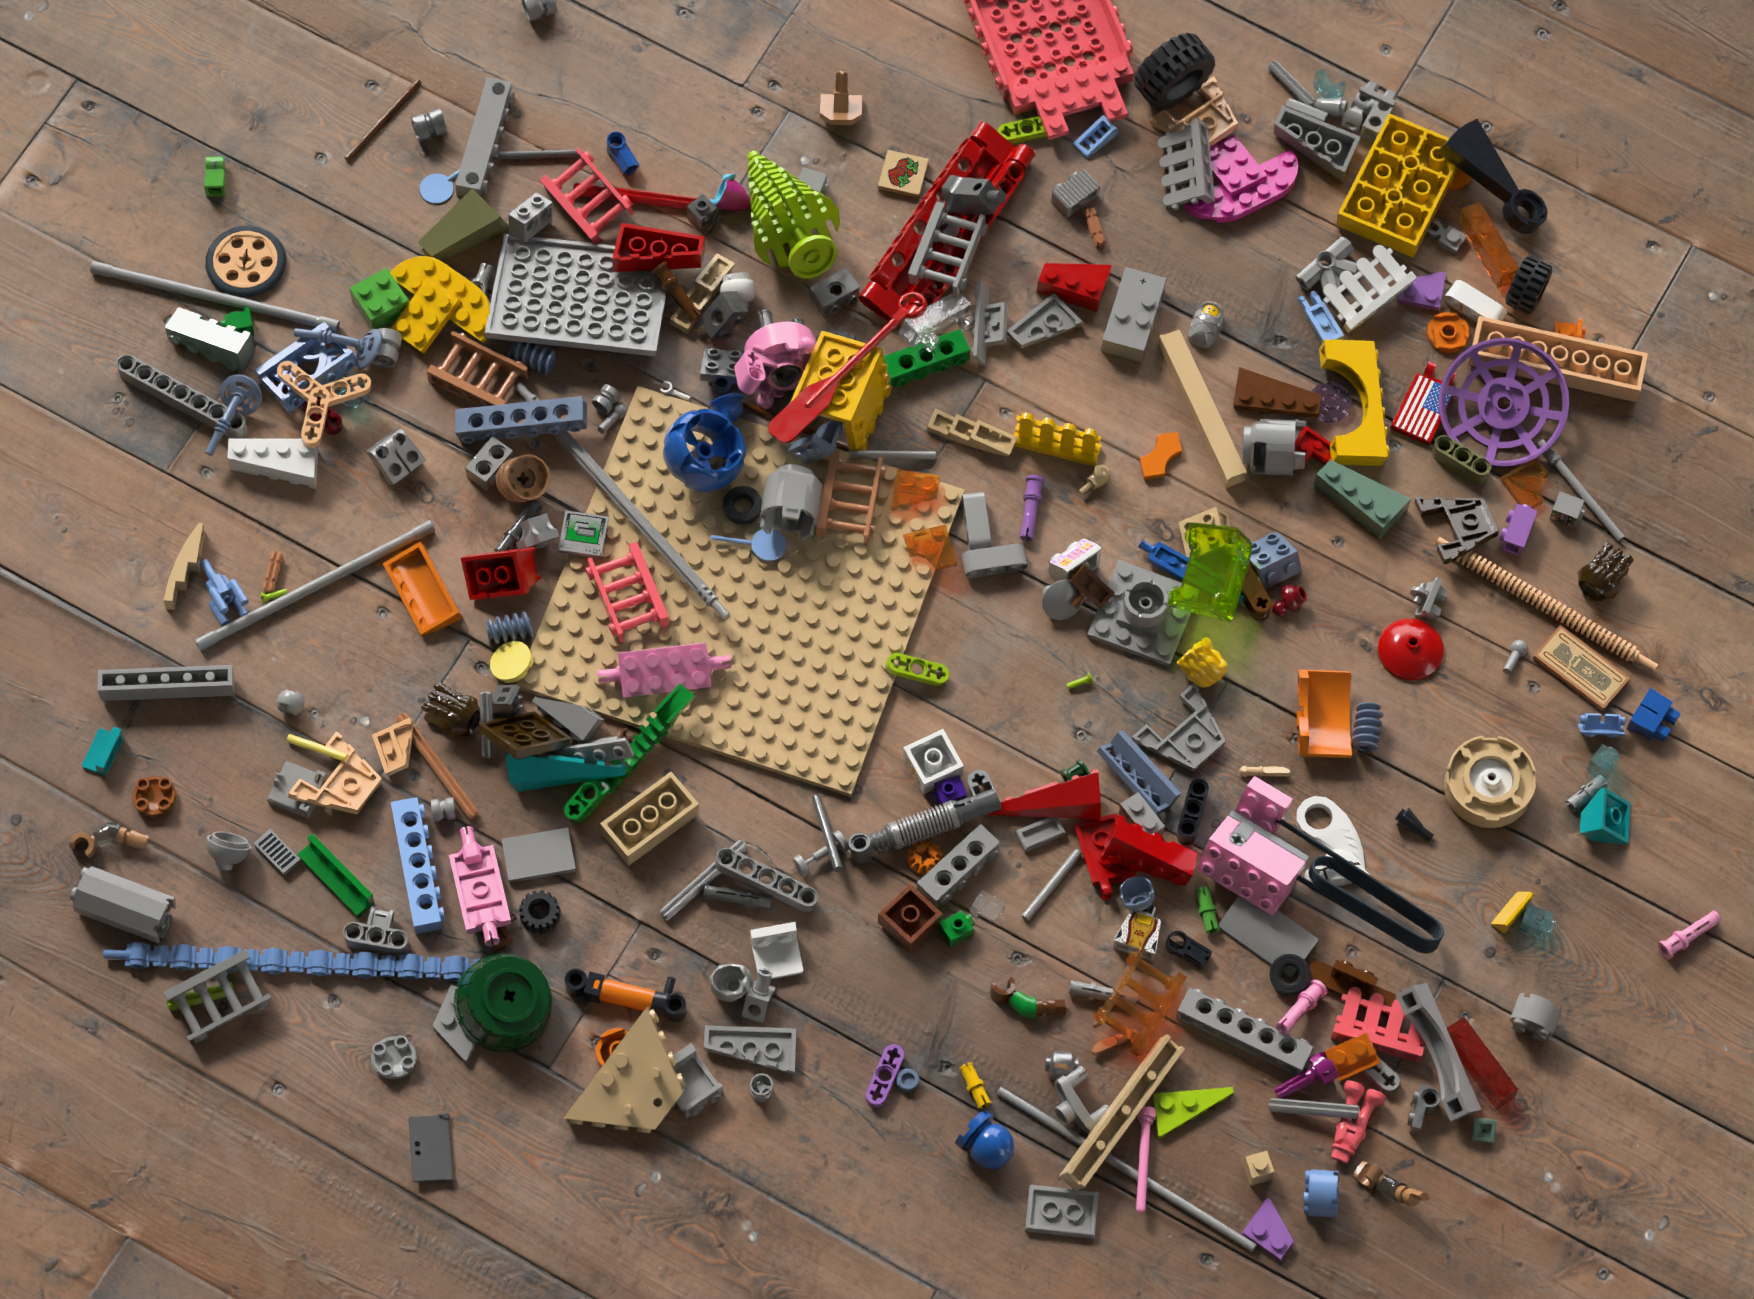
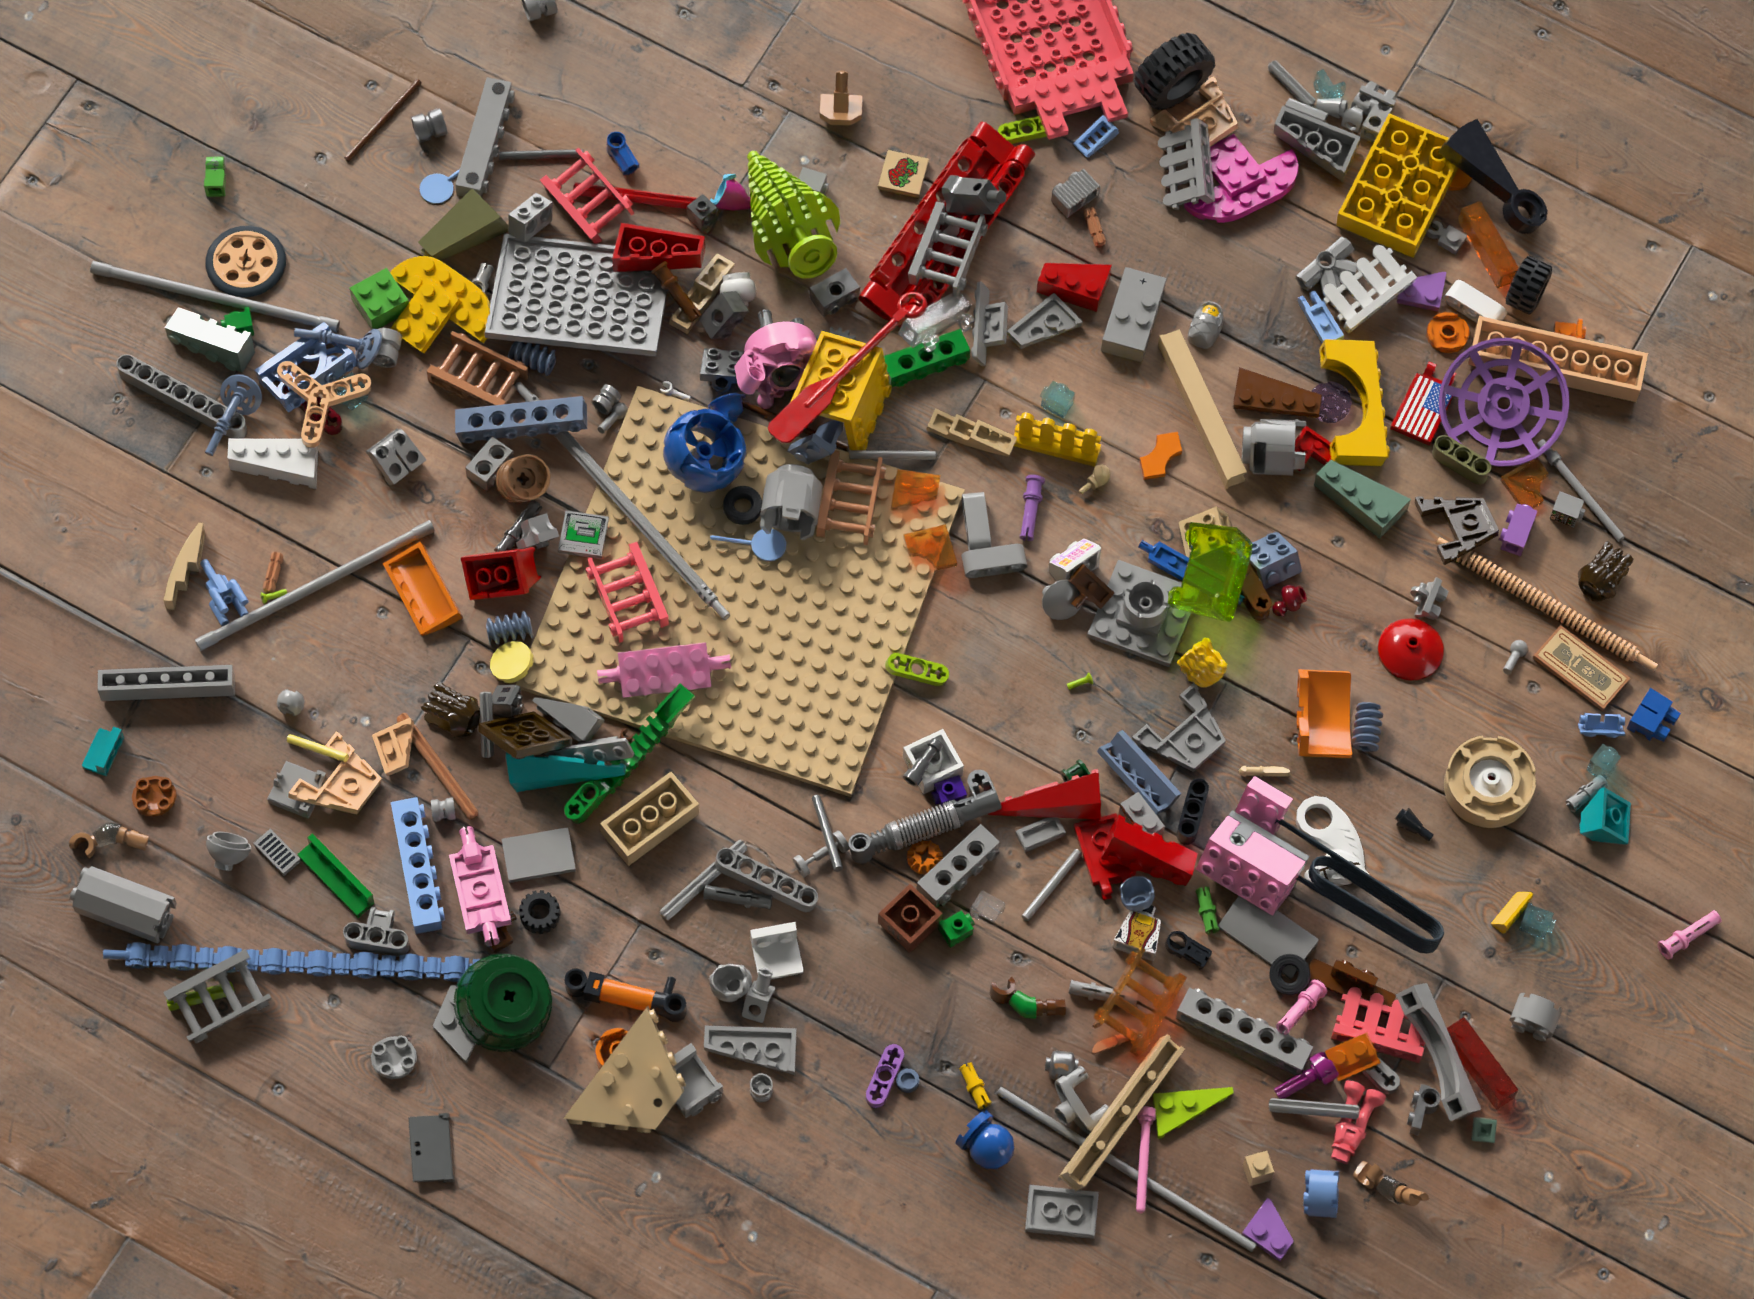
(914, 775): none -> dark grey piece
(1057, 398): none -> clear light blue brick

